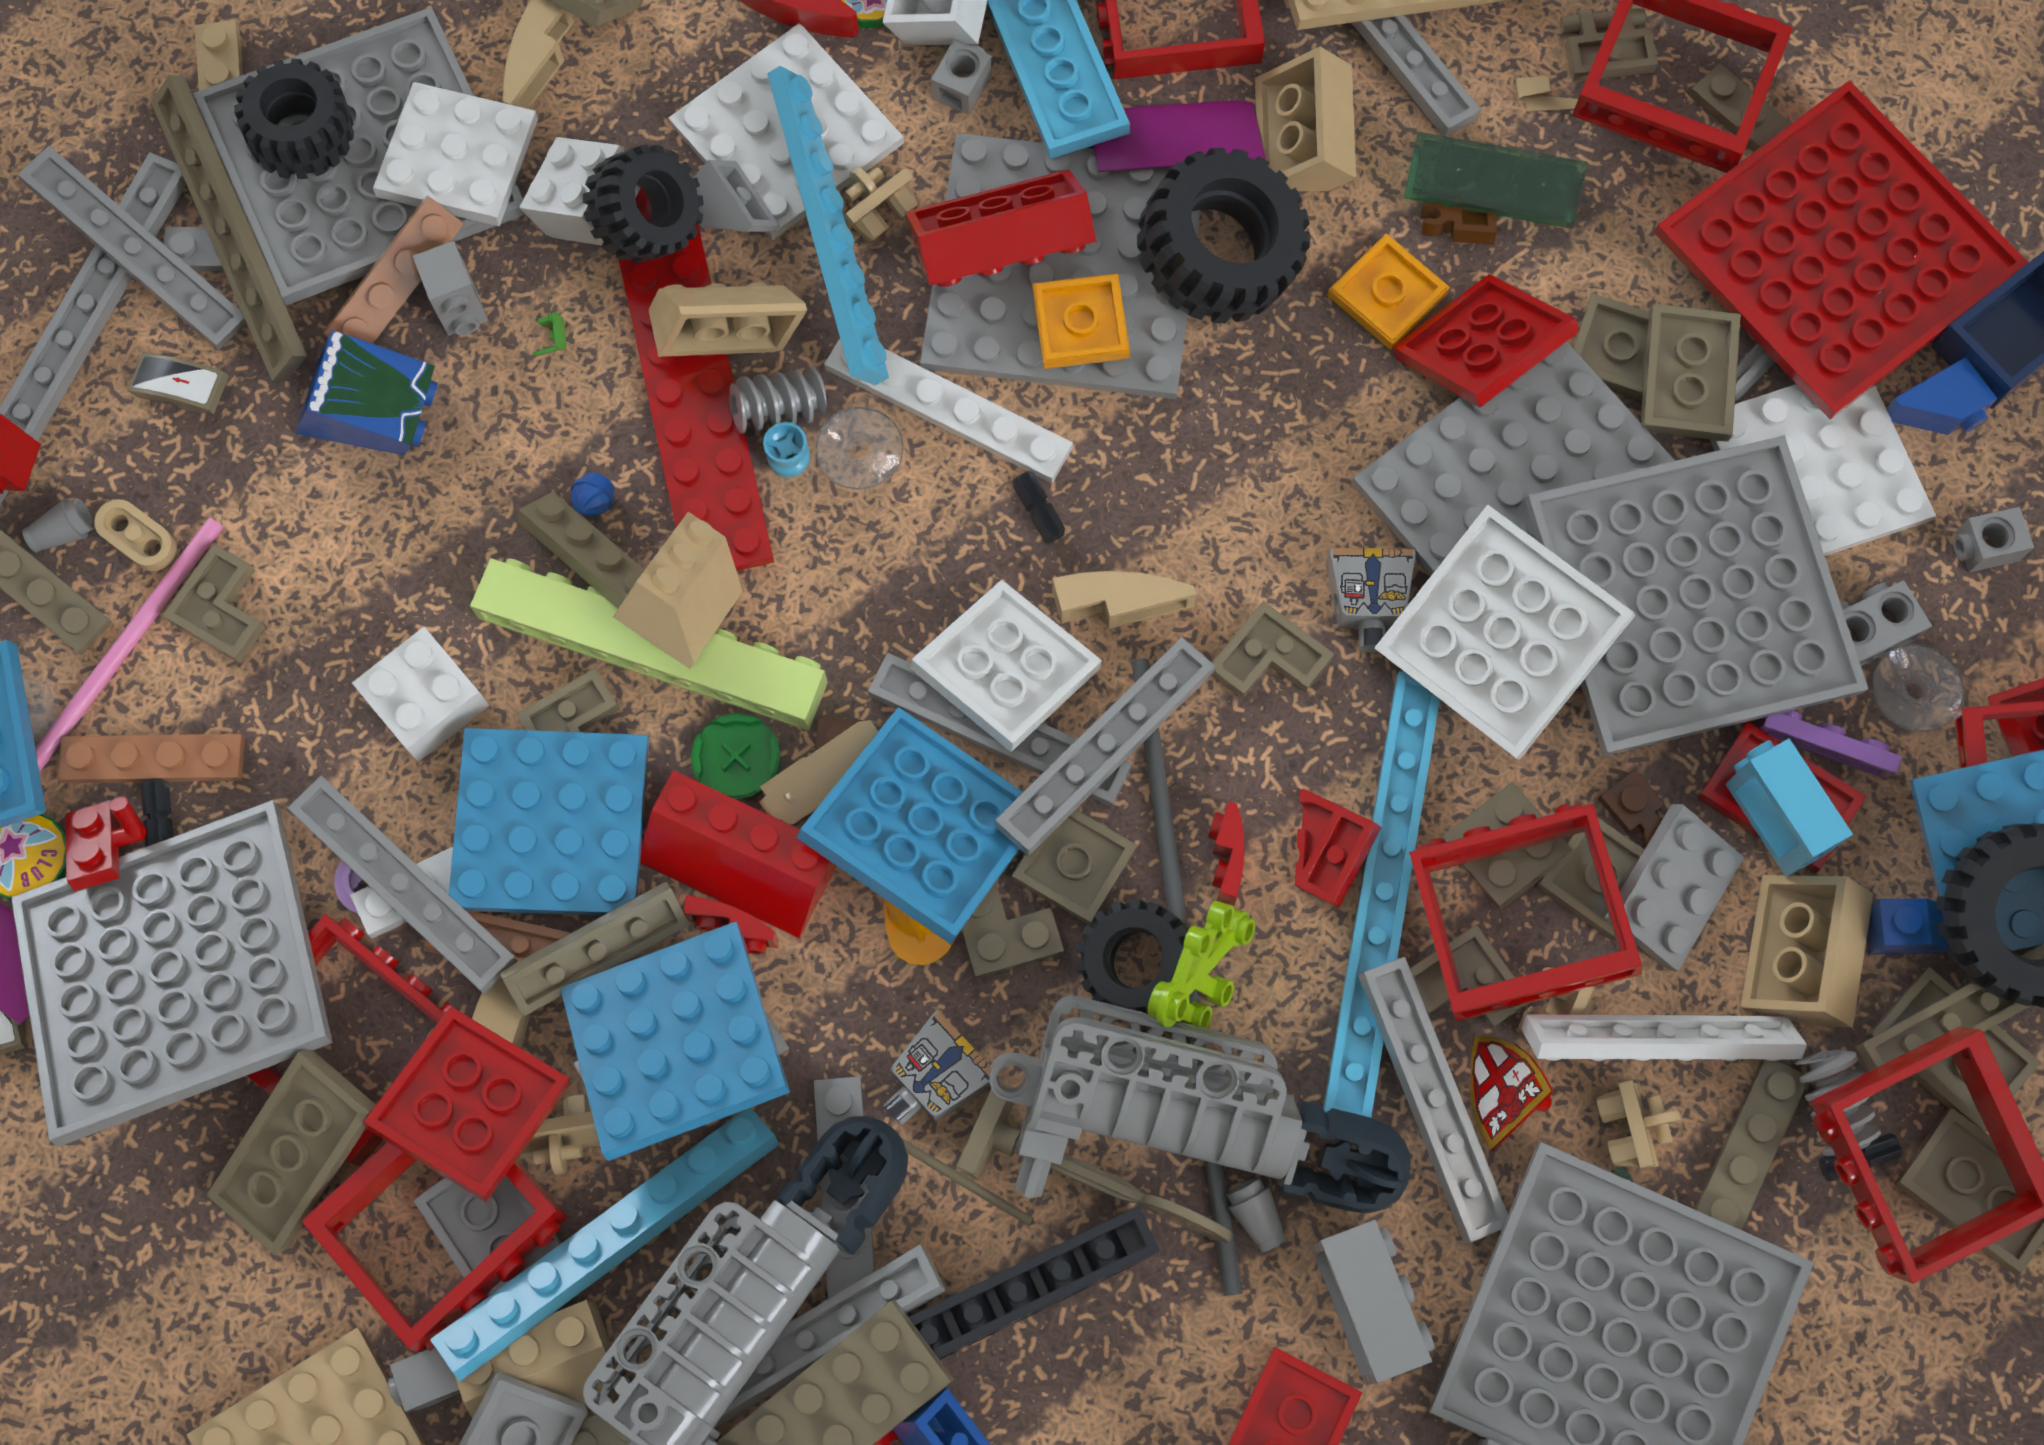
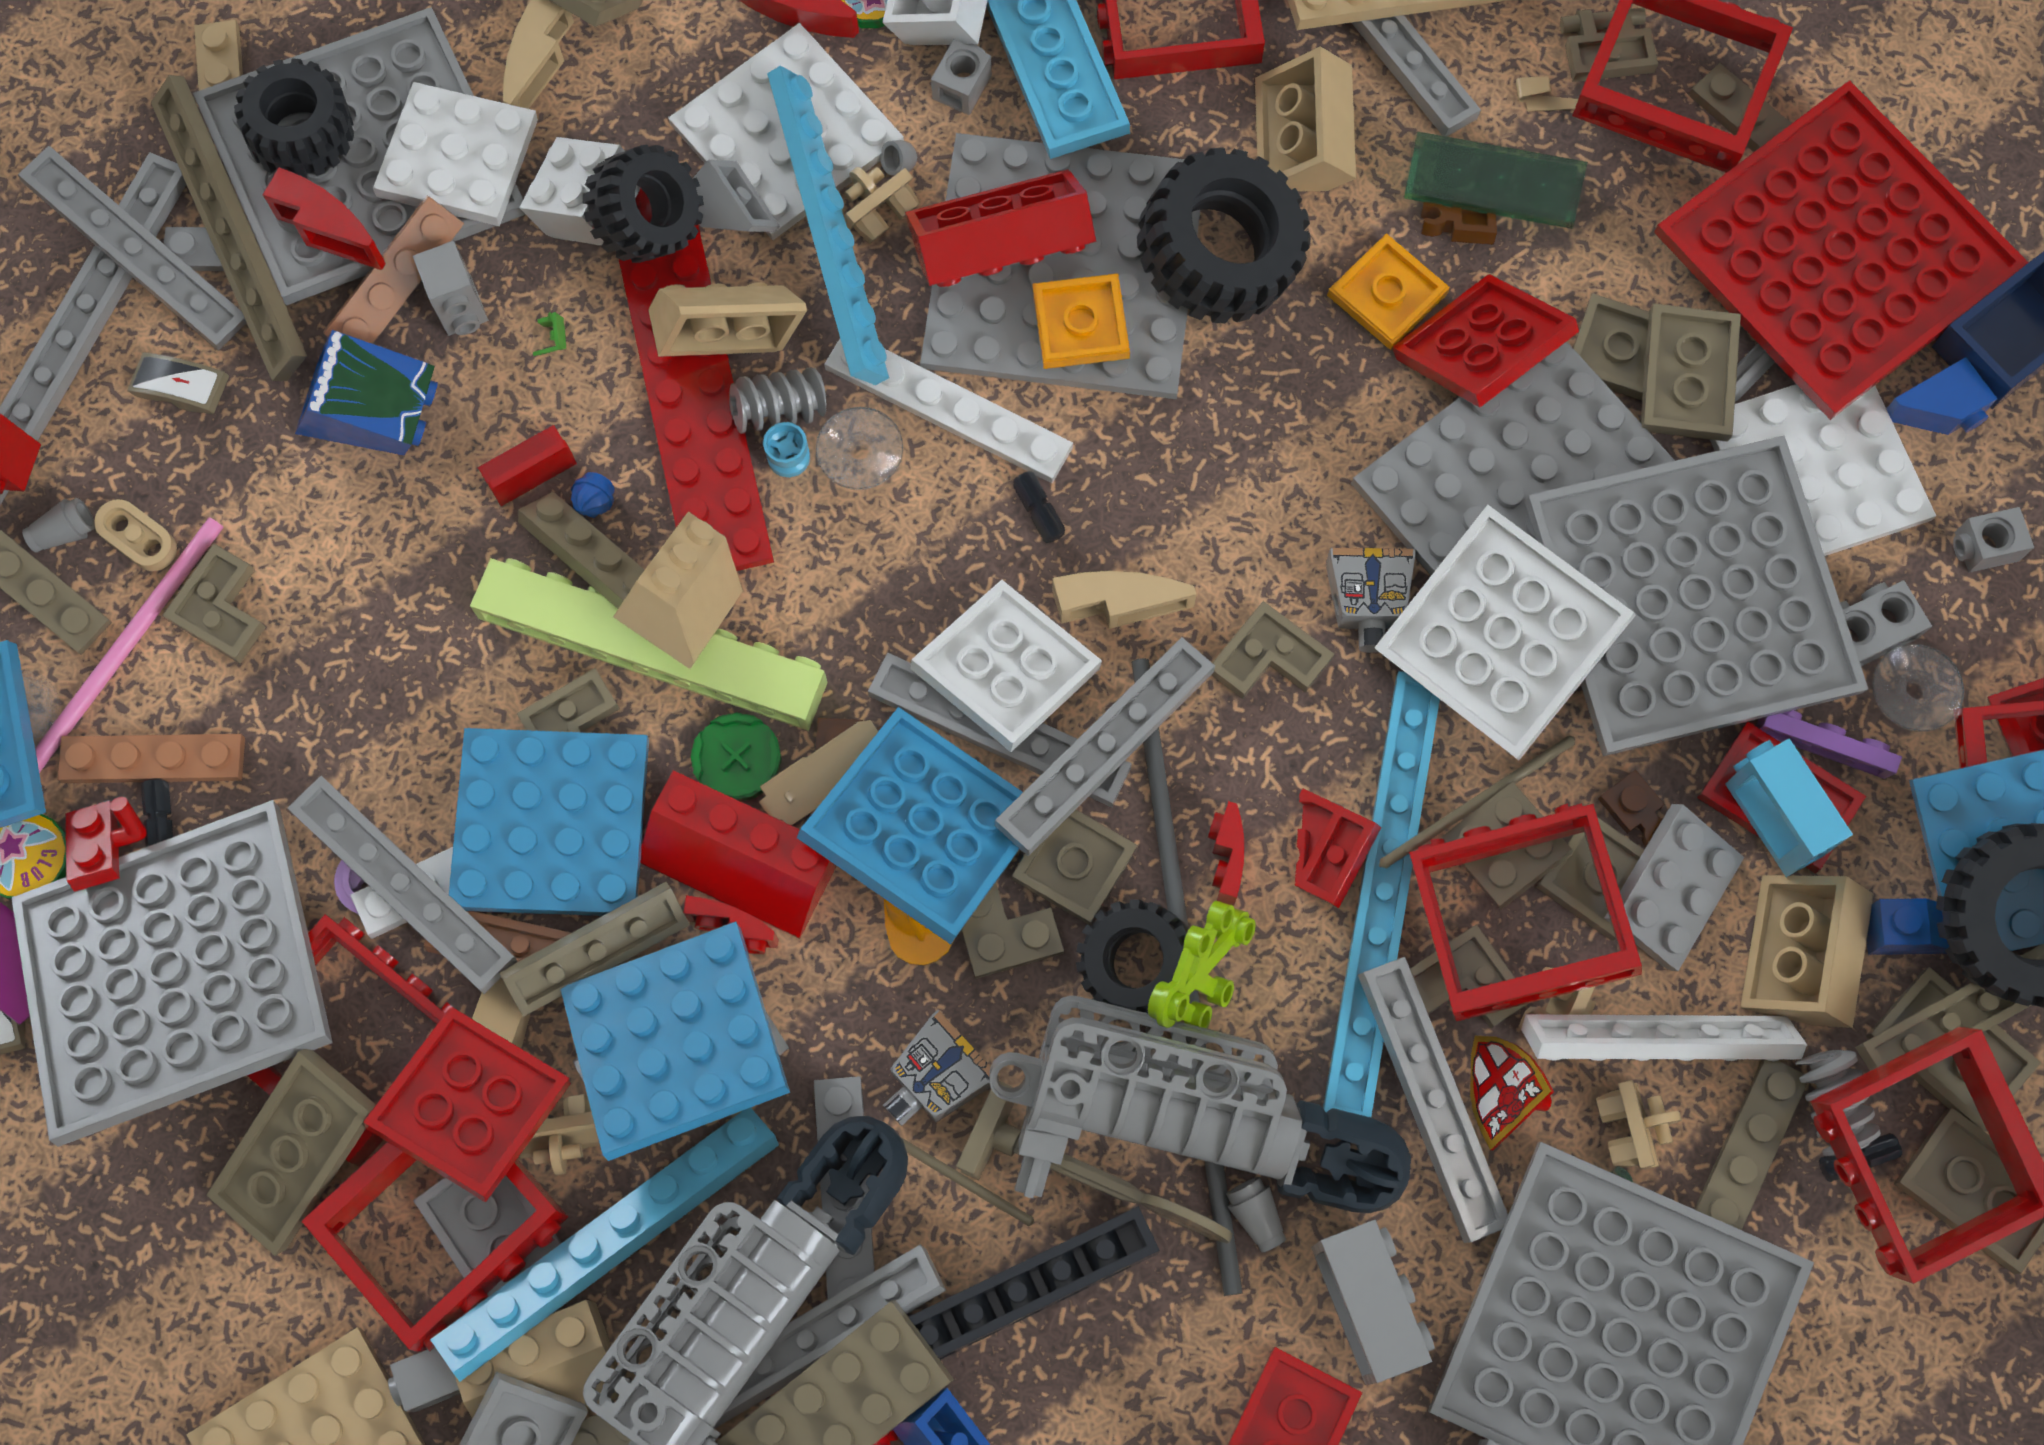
(321, 218): none -> red slope
(420, 694): white brick -> none
(527, 465): none -> red panel
(897, 156): none -> light grey hinge
(1172, 132): magenta piece -> none
(1476, 802): none -> dark tan axle

